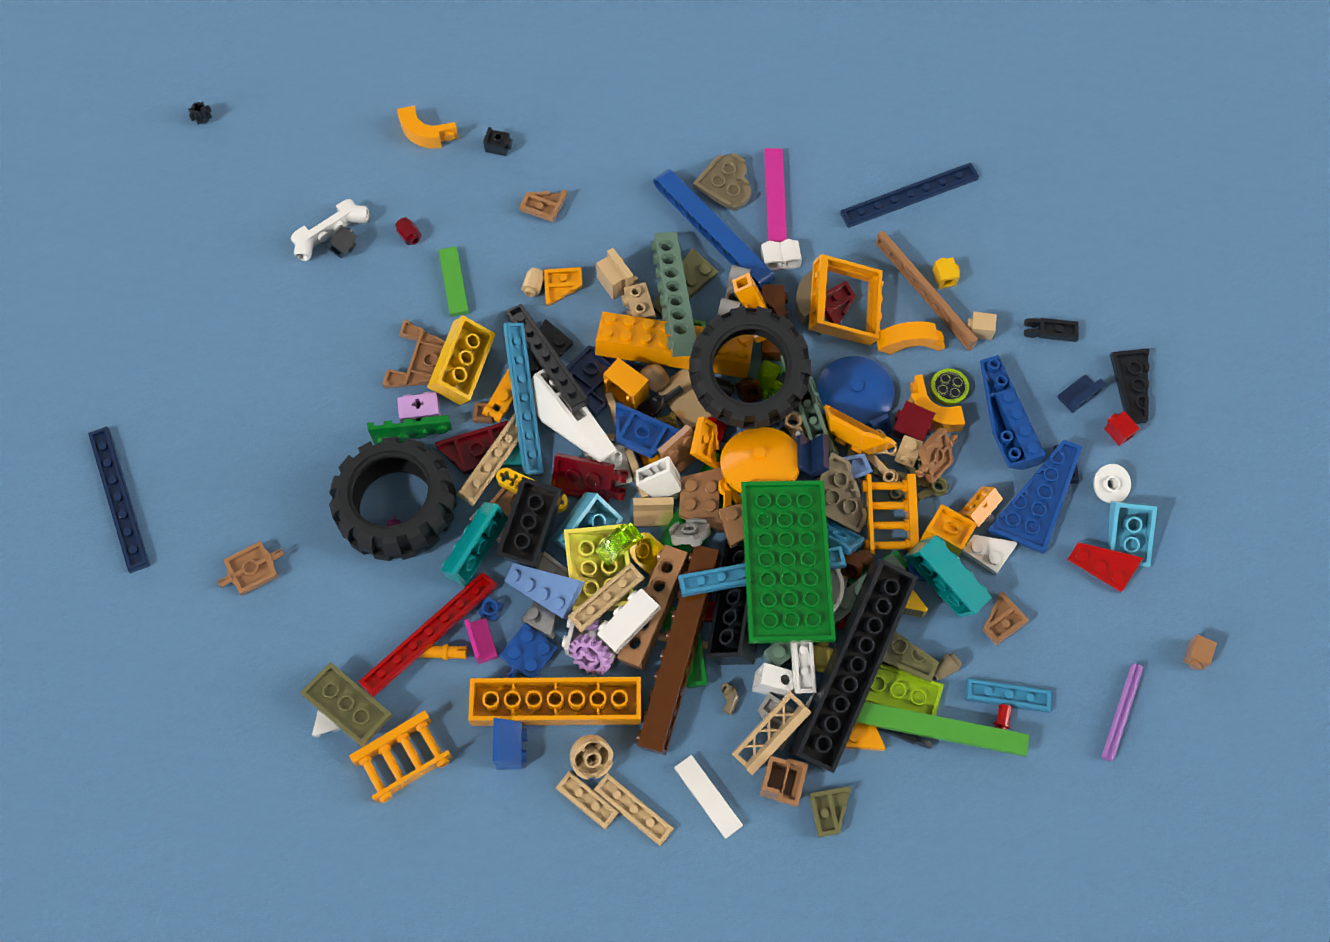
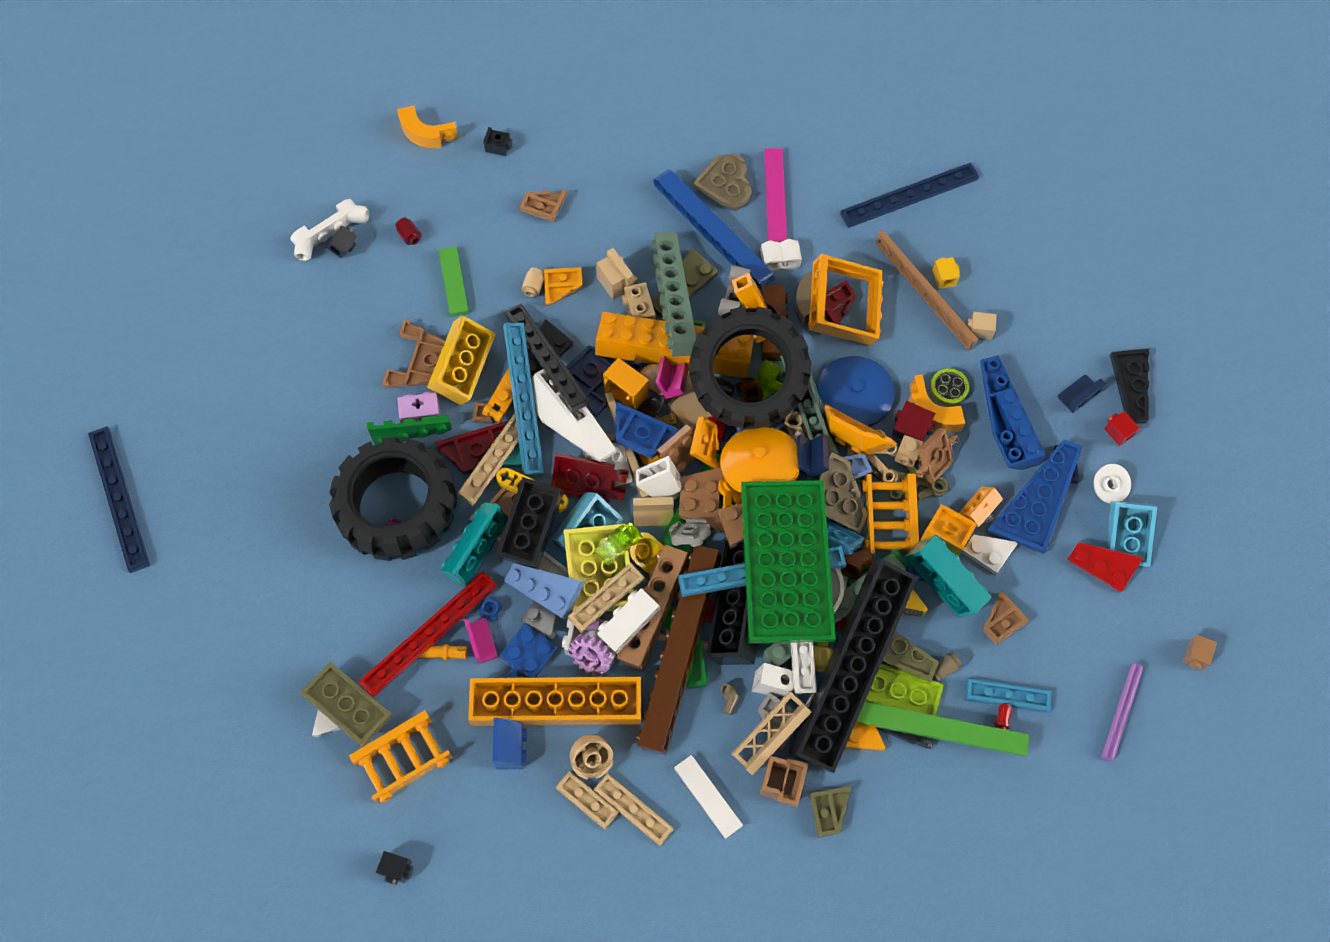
(200, 113): black gear -> none
(250, 568): medium nougat plate -> none
(394, 868): none -> black brick
(671, 379): none -> dark pink panel
(882, 423): blue plate -> none
(908, 335): light orange arch -> none
(1052, 329): black hinge -> none

